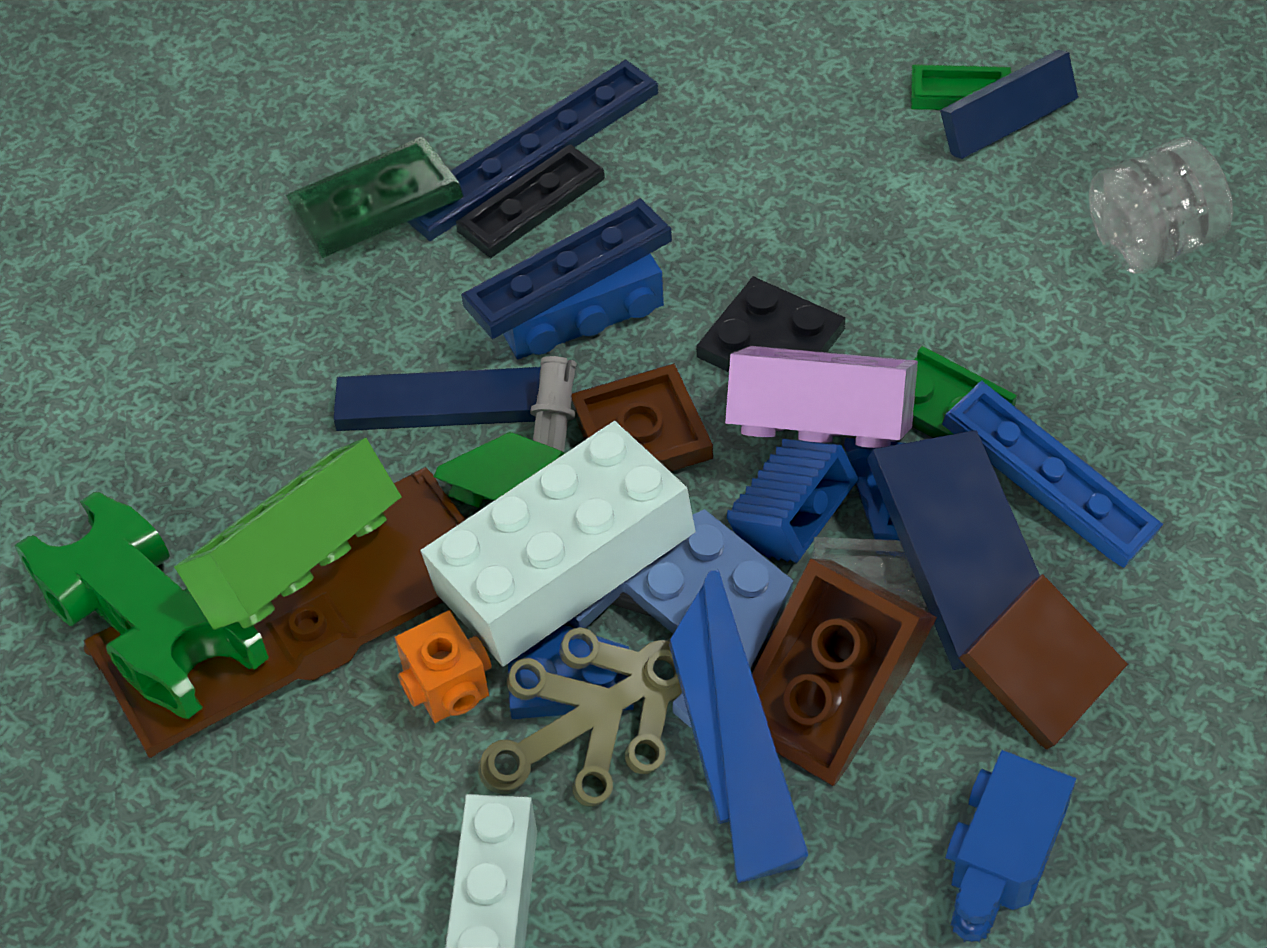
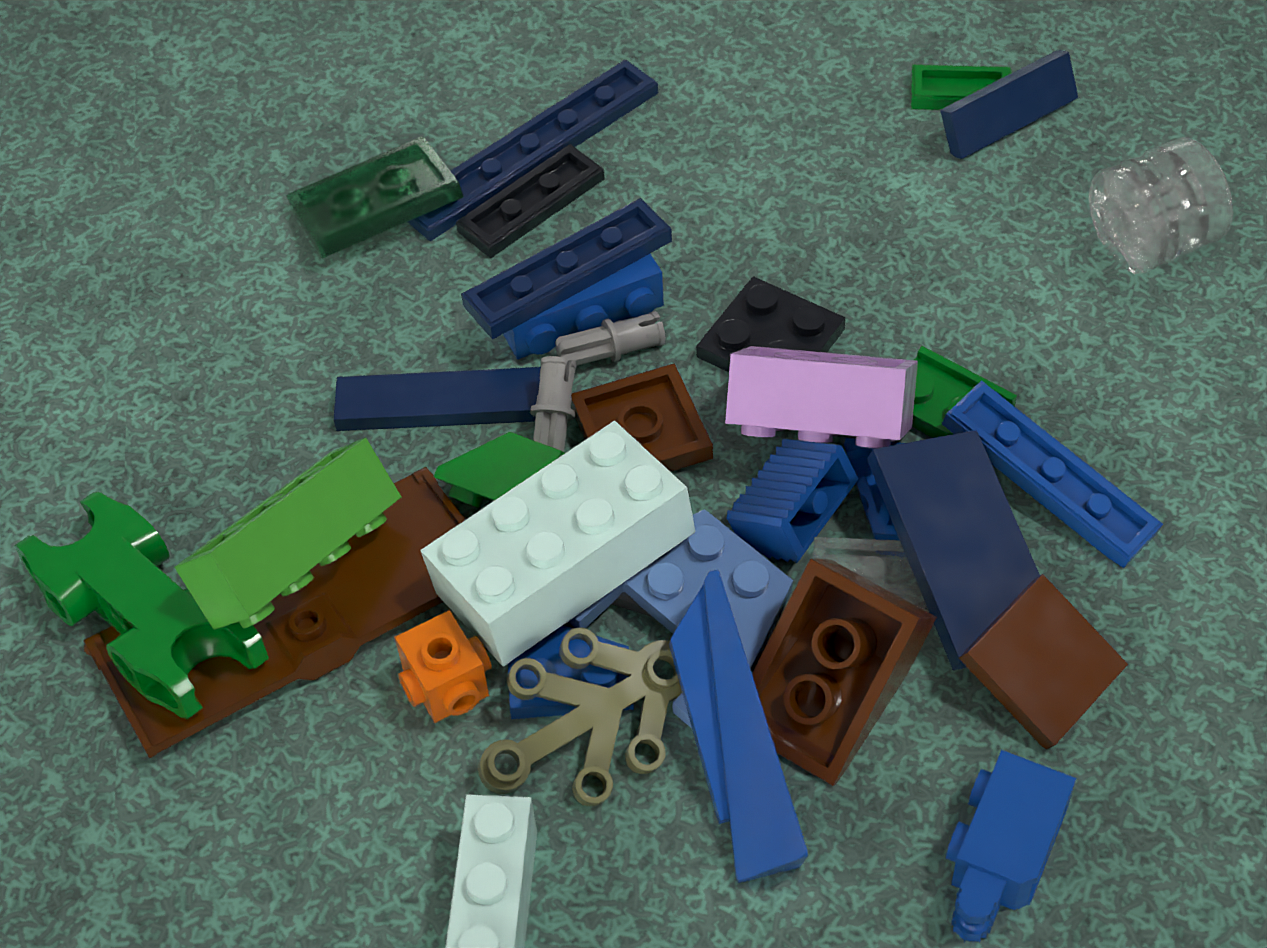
(612, 339): none -> light grey axle

